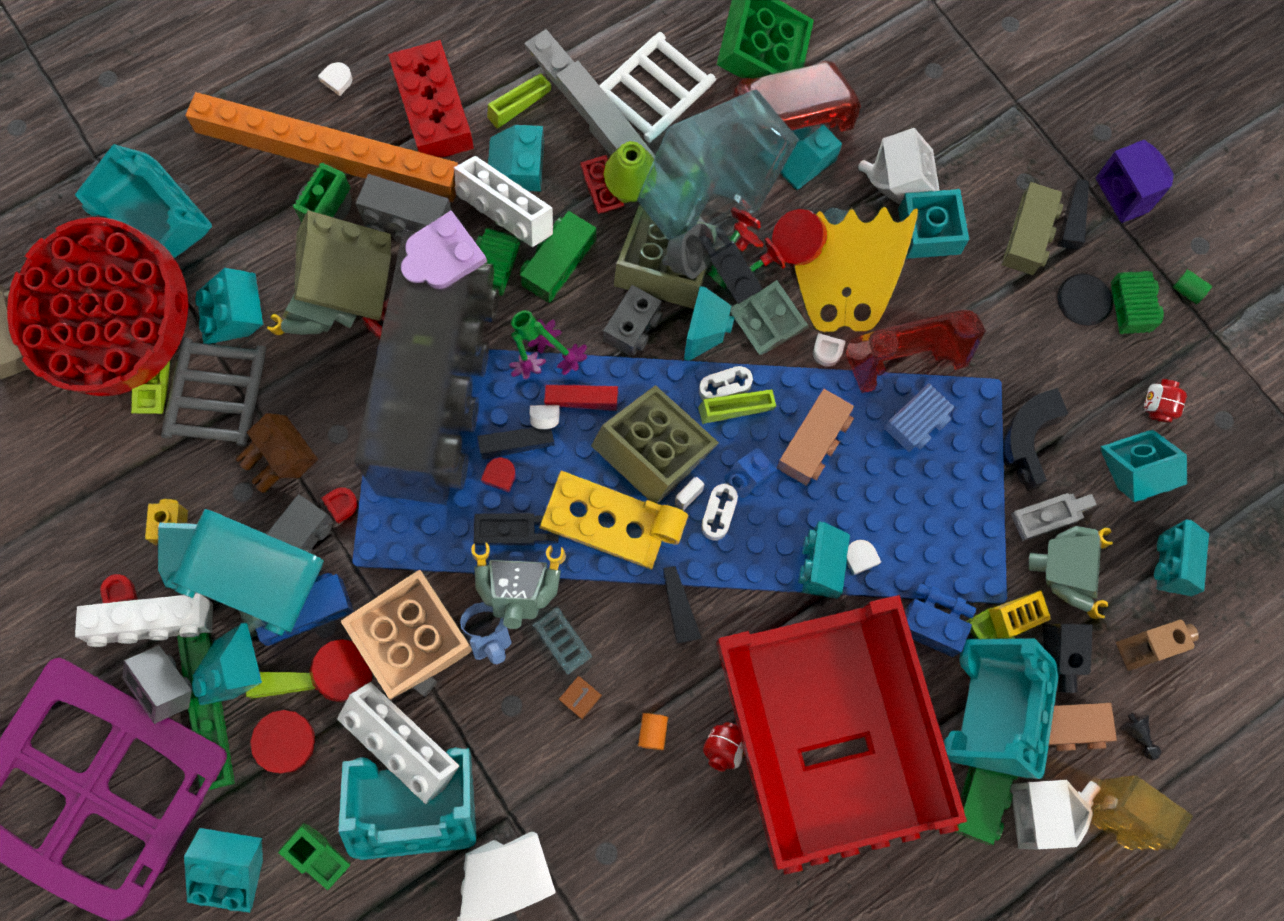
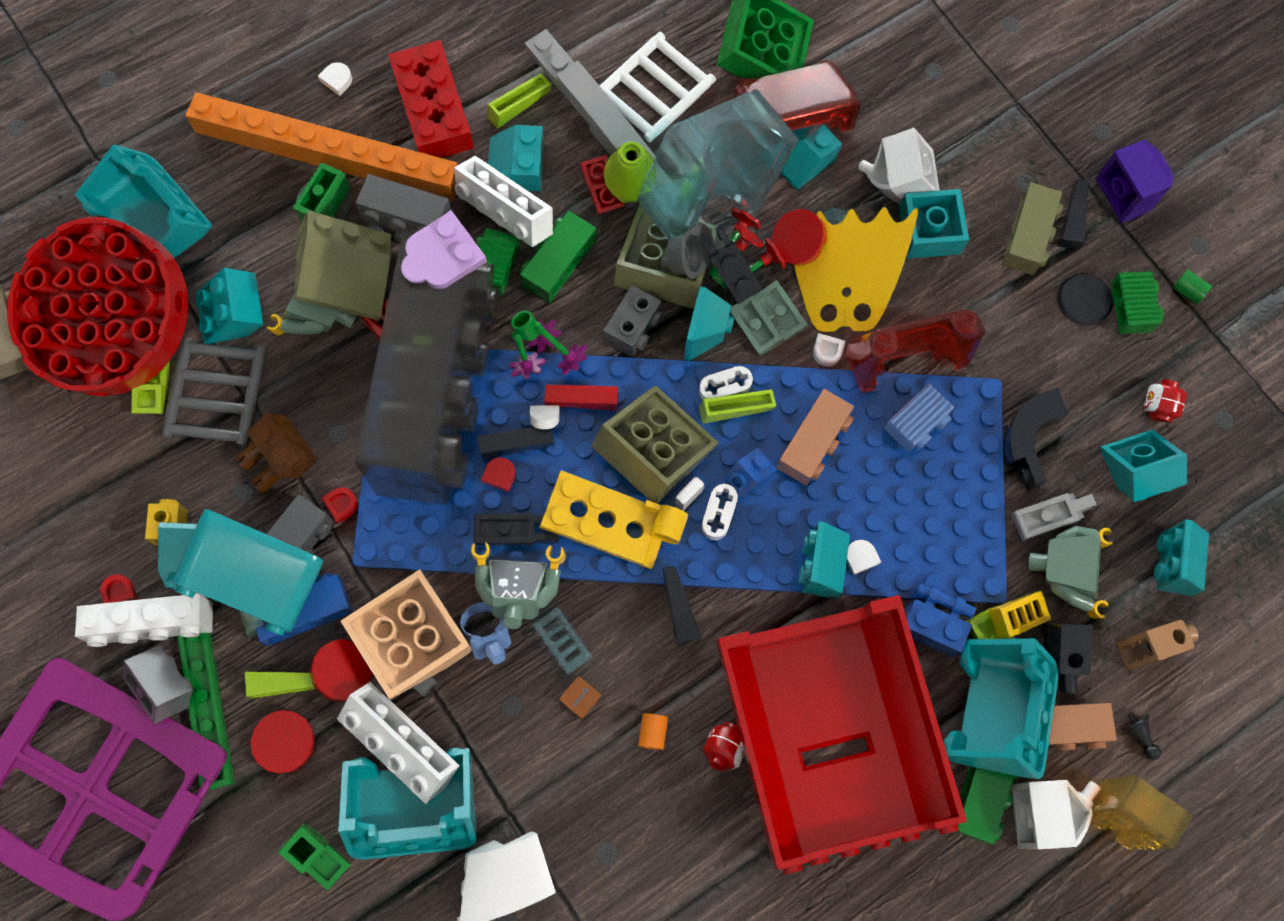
(223, 870): teal slope -> none
(227, 668): teal slope -> none

